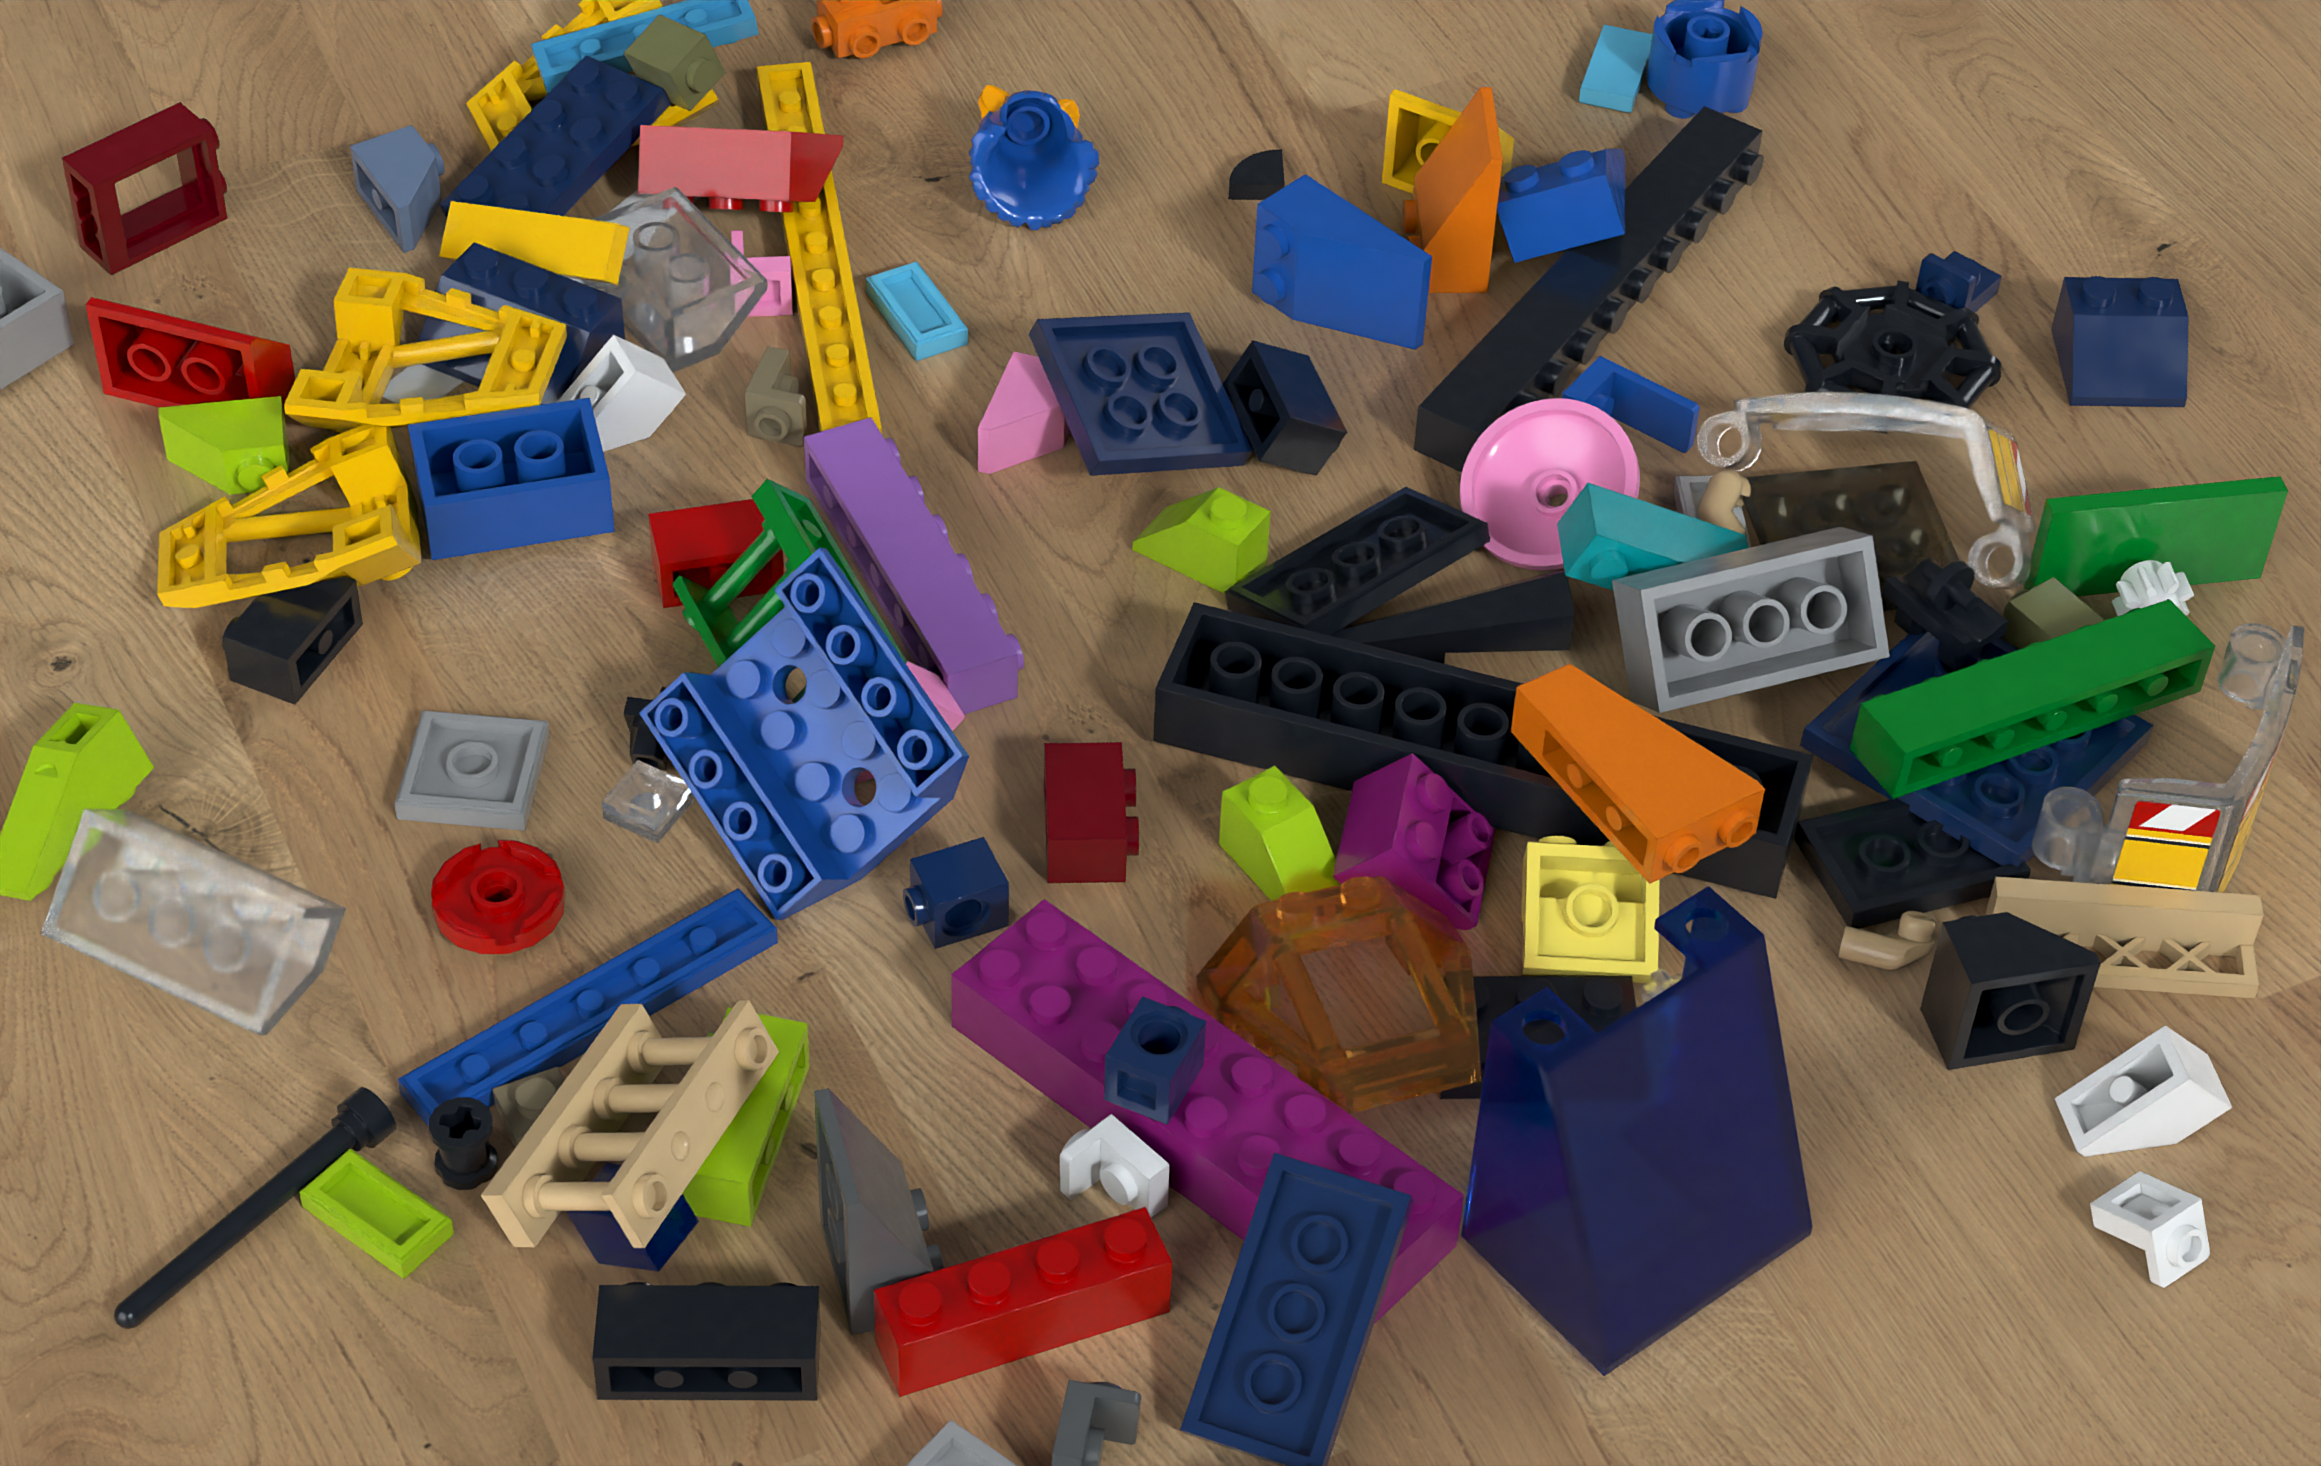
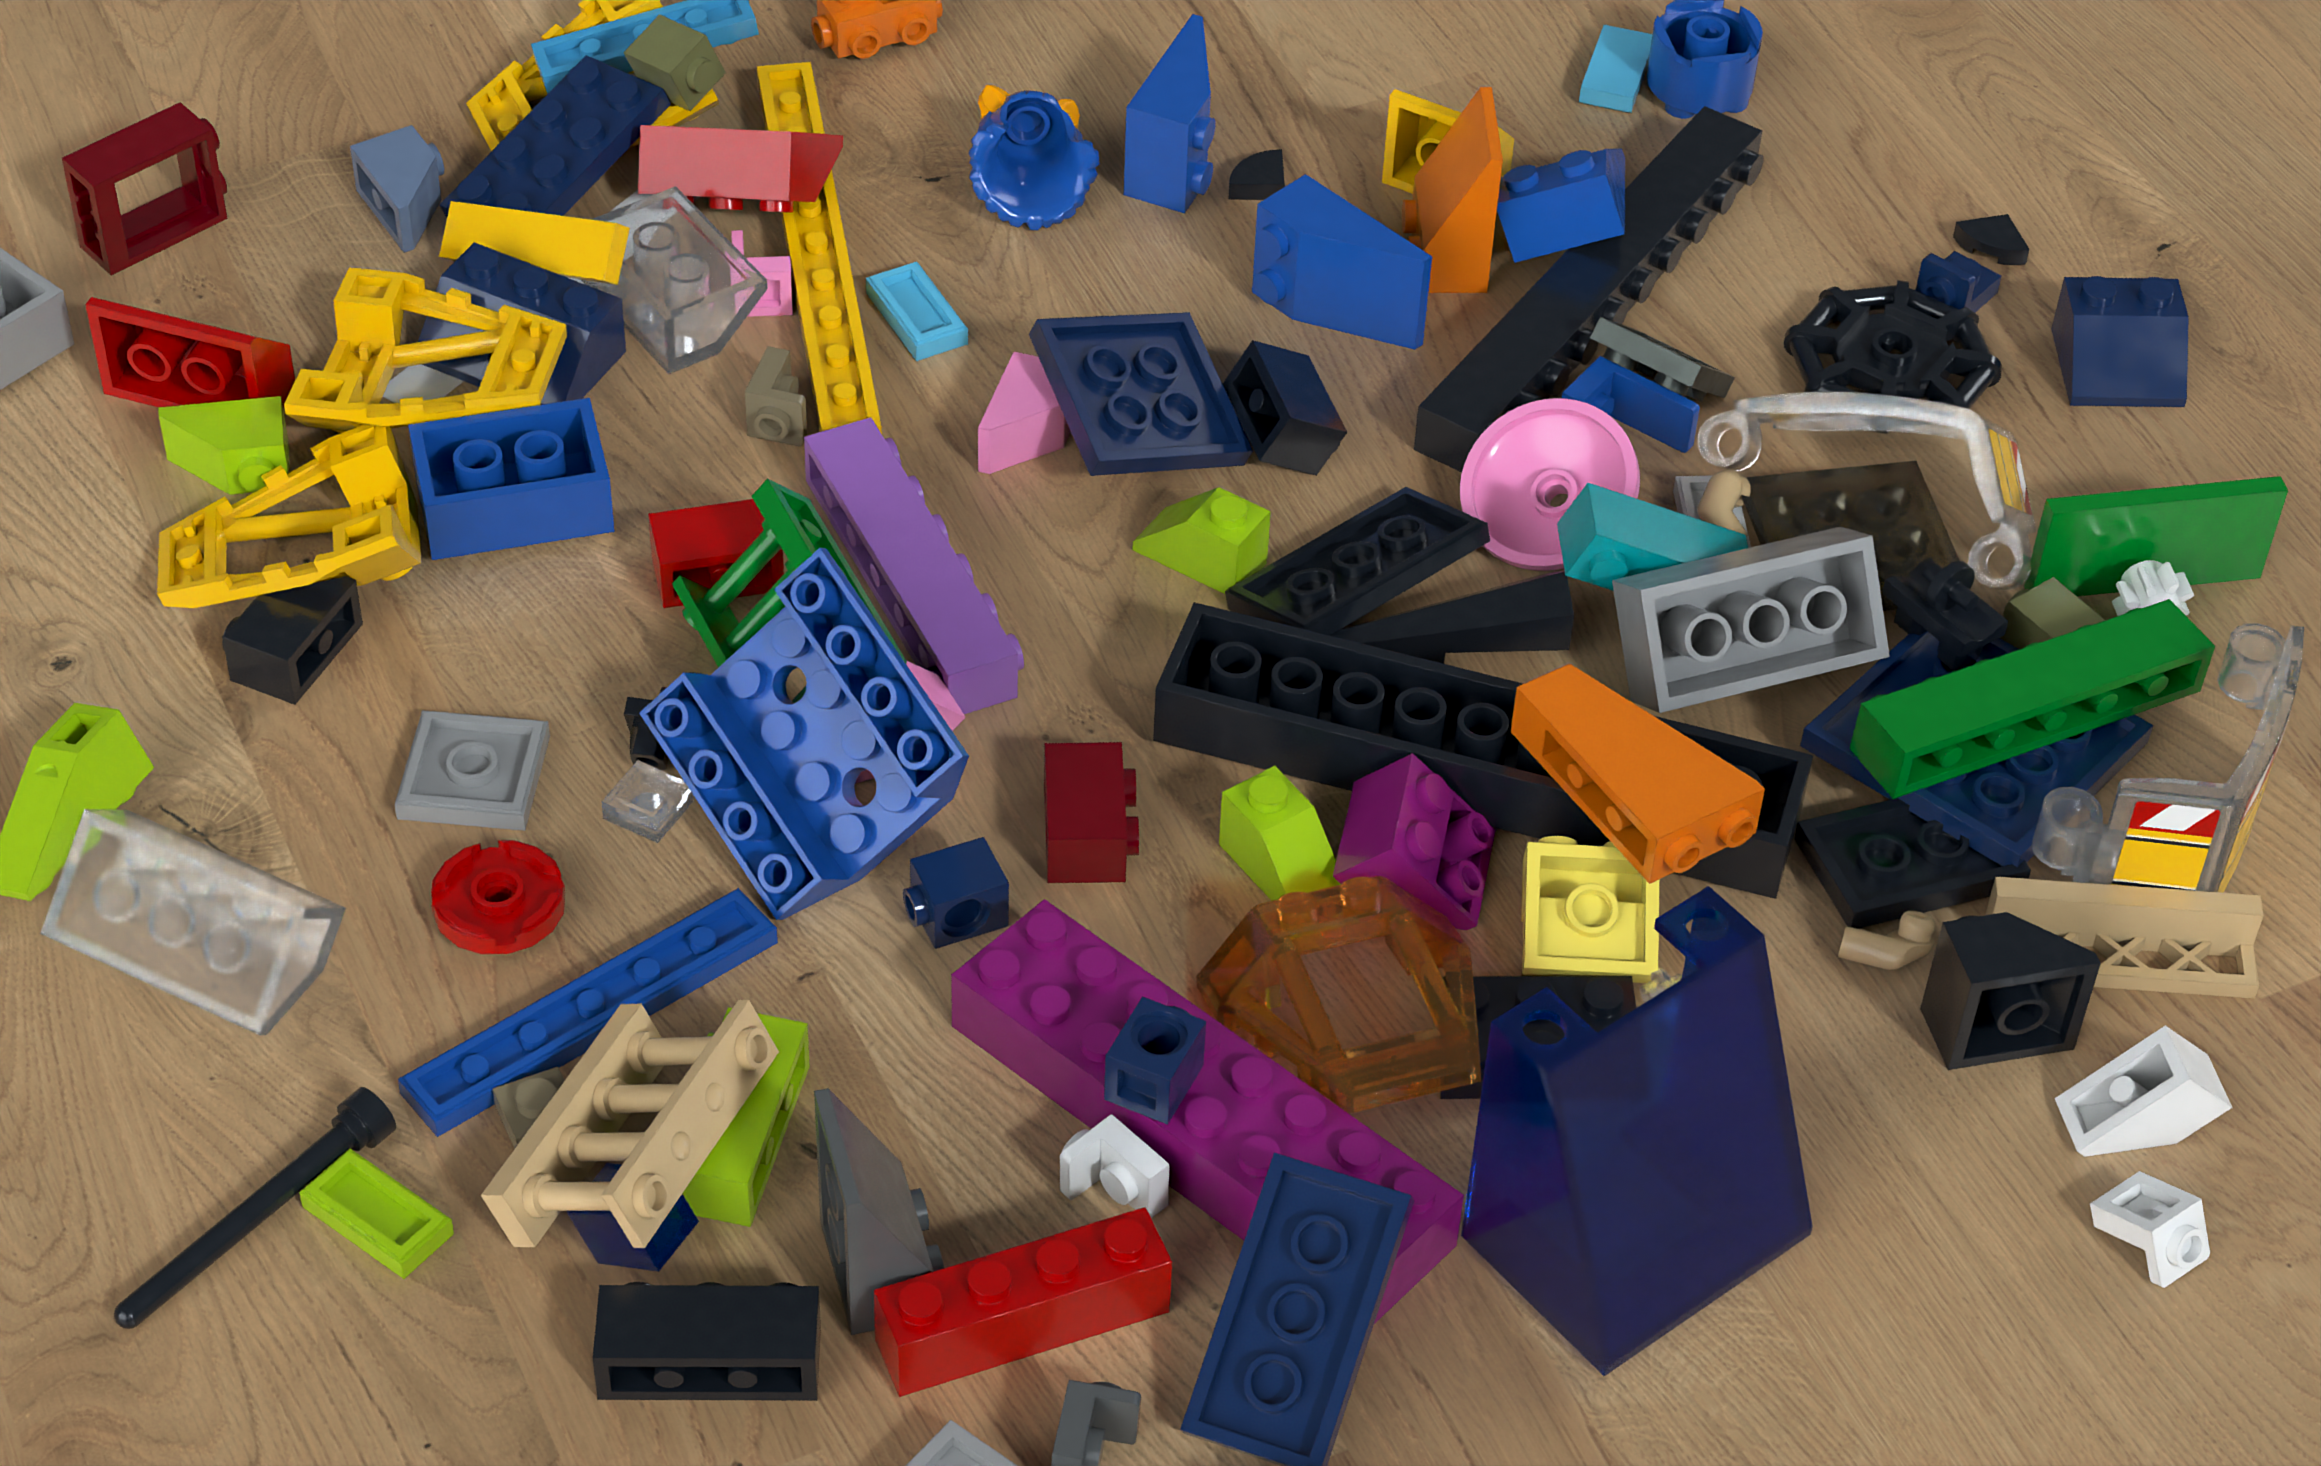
(462, 1134): black bush -> none
(628, 392): white slope -> none
(1172, 126): none -> blue slope
(1646, 354): none -> pearl dark grey plate
(1994, 237): none -> black tile

